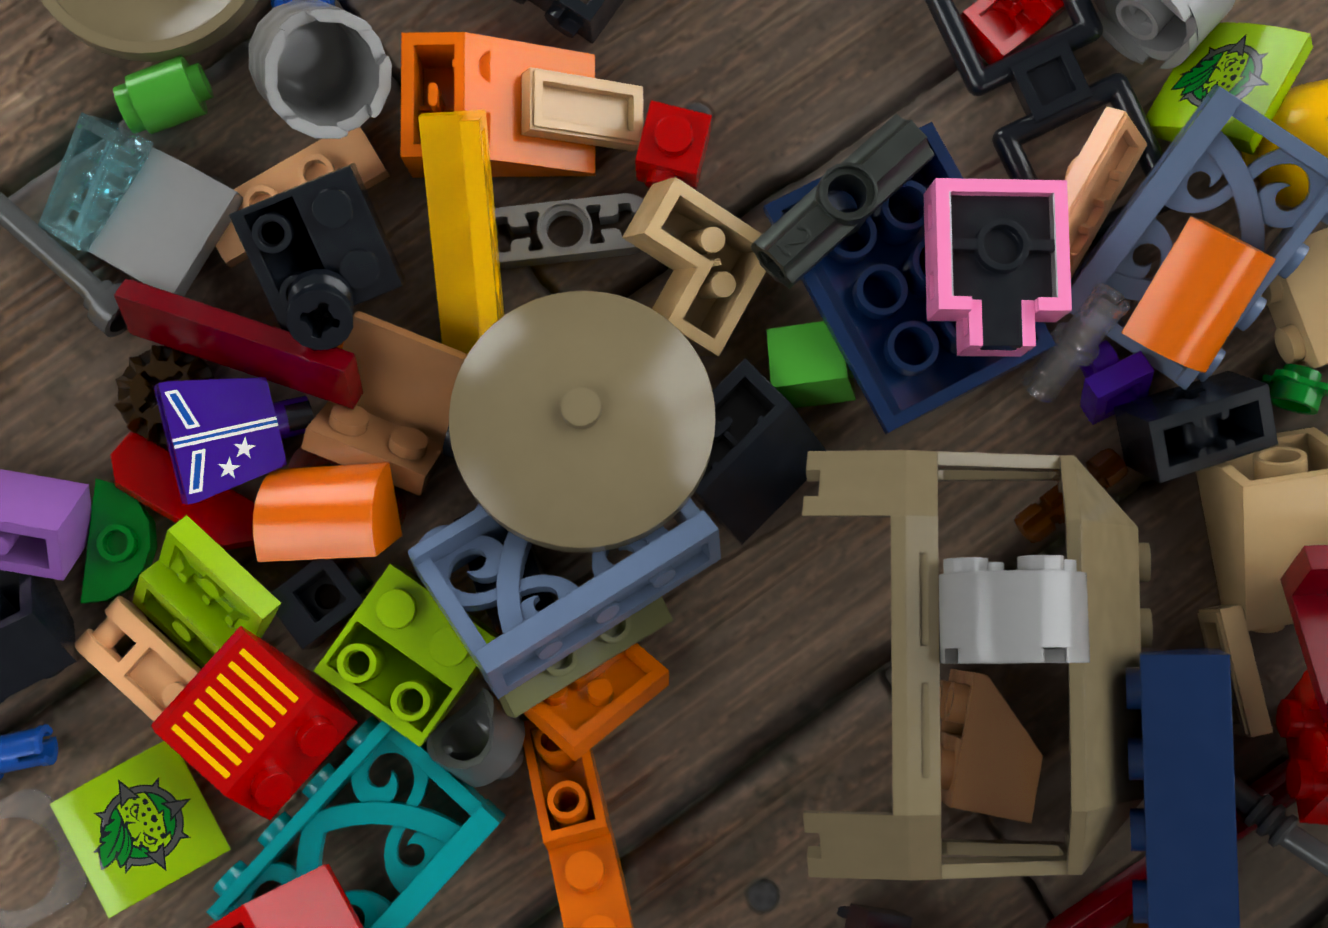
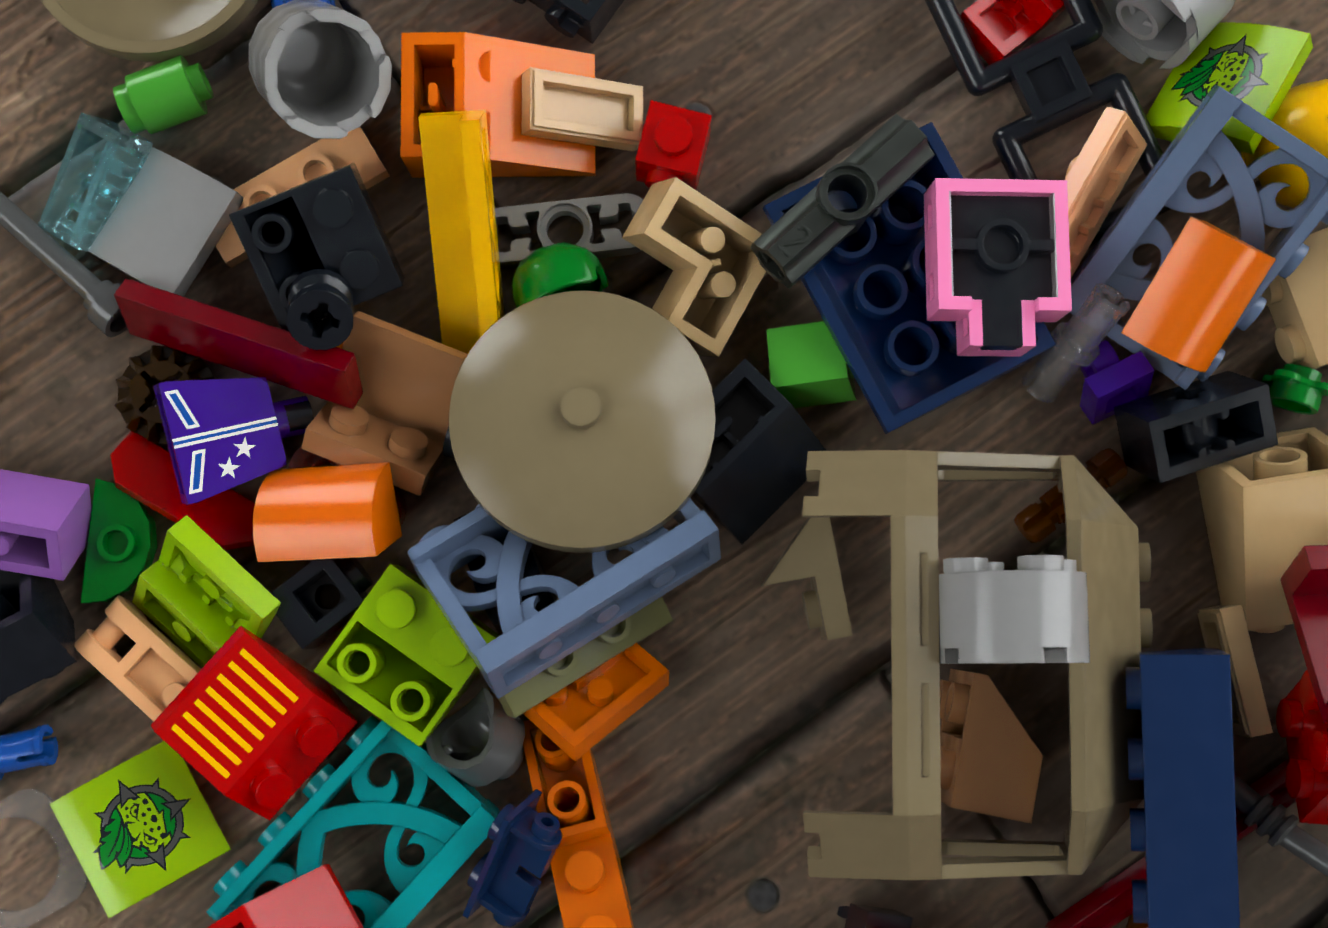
(520, 840): none -> dark blue hinge
(557, 270): none -> green hair
(815, 557): none -> dark tan slope

